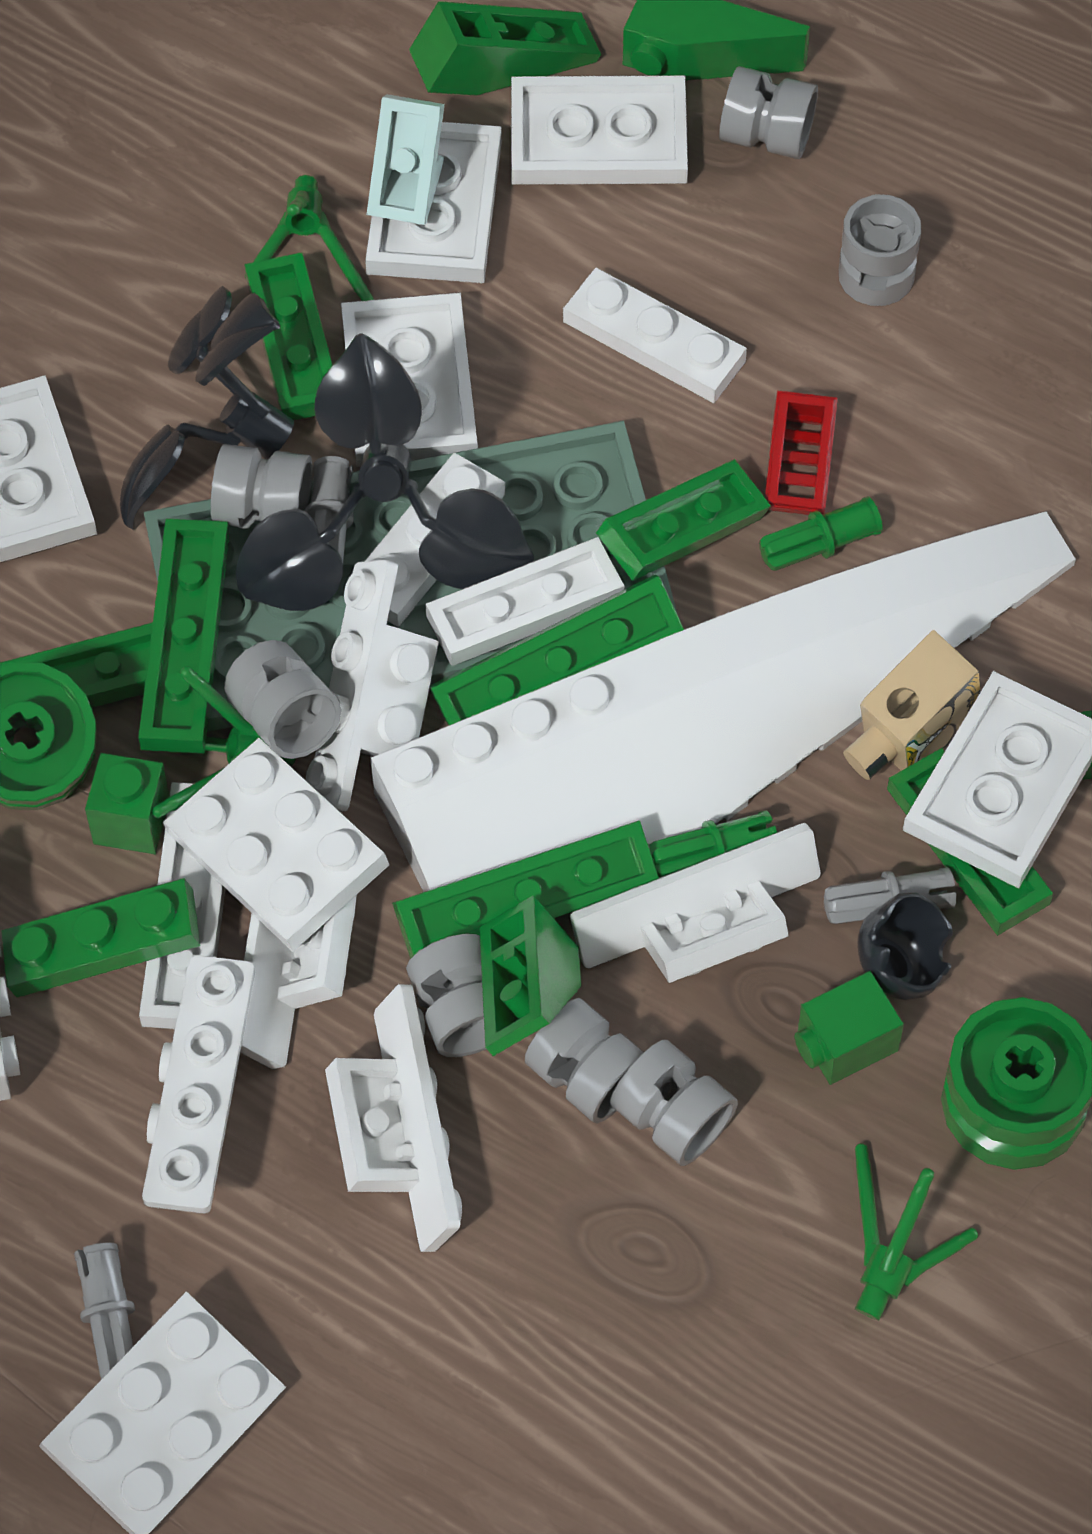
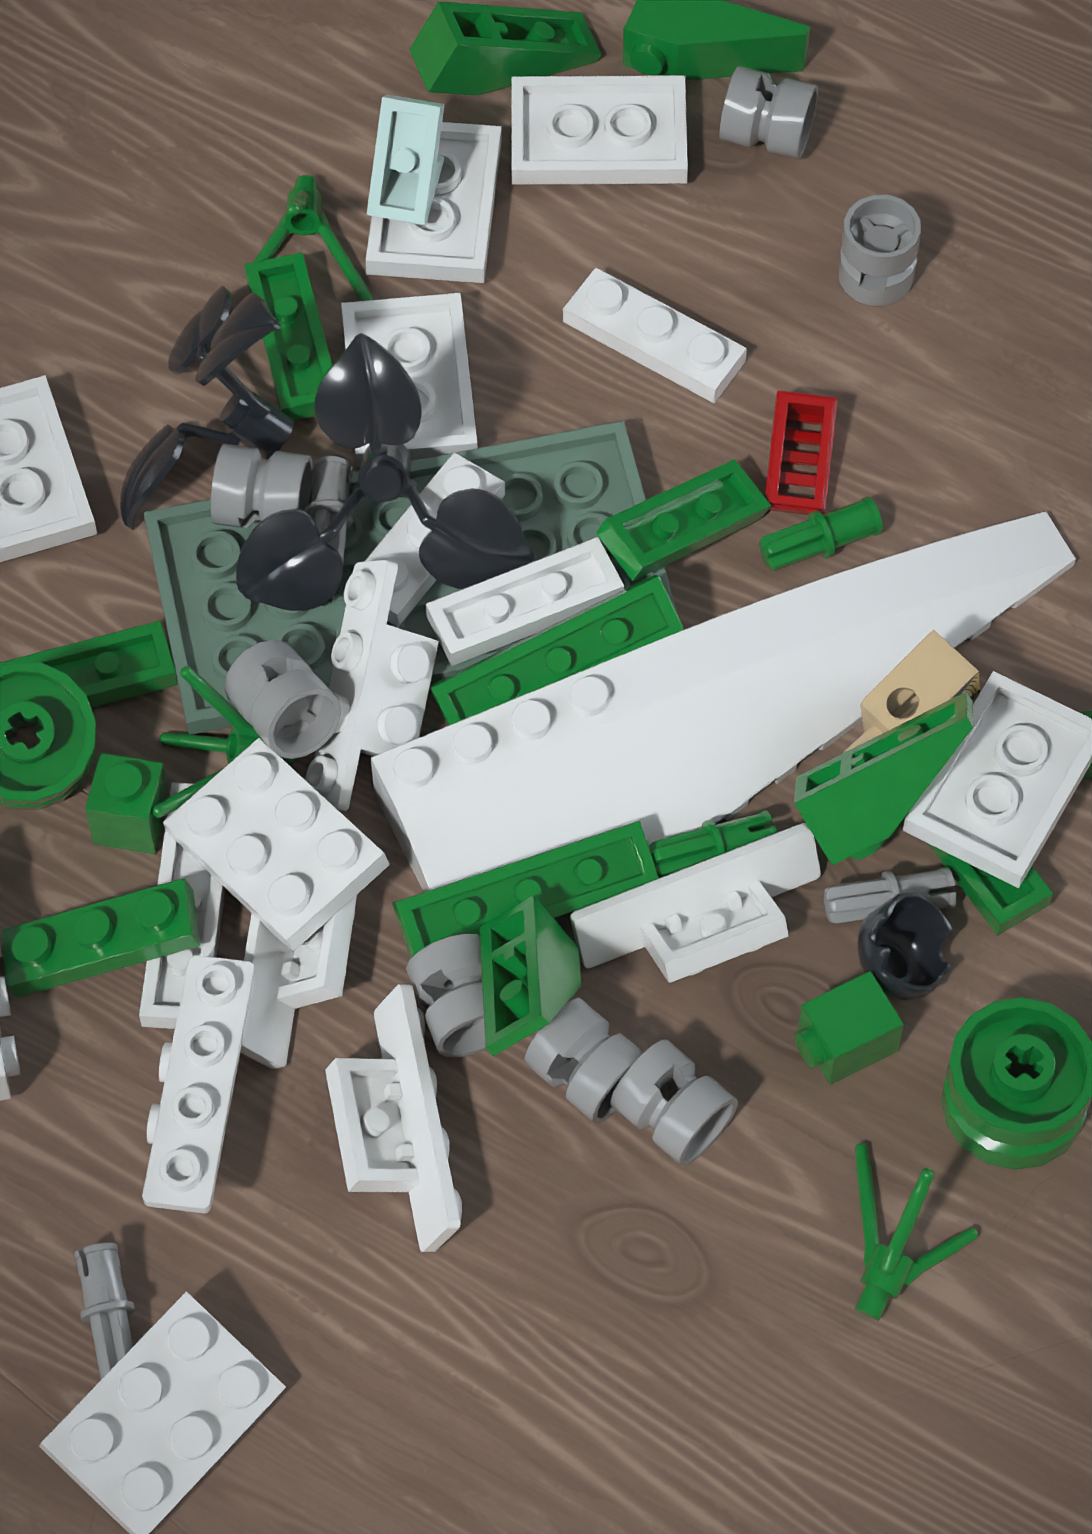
(184, 634): green plate -> none
(871, 788): none -> green slope

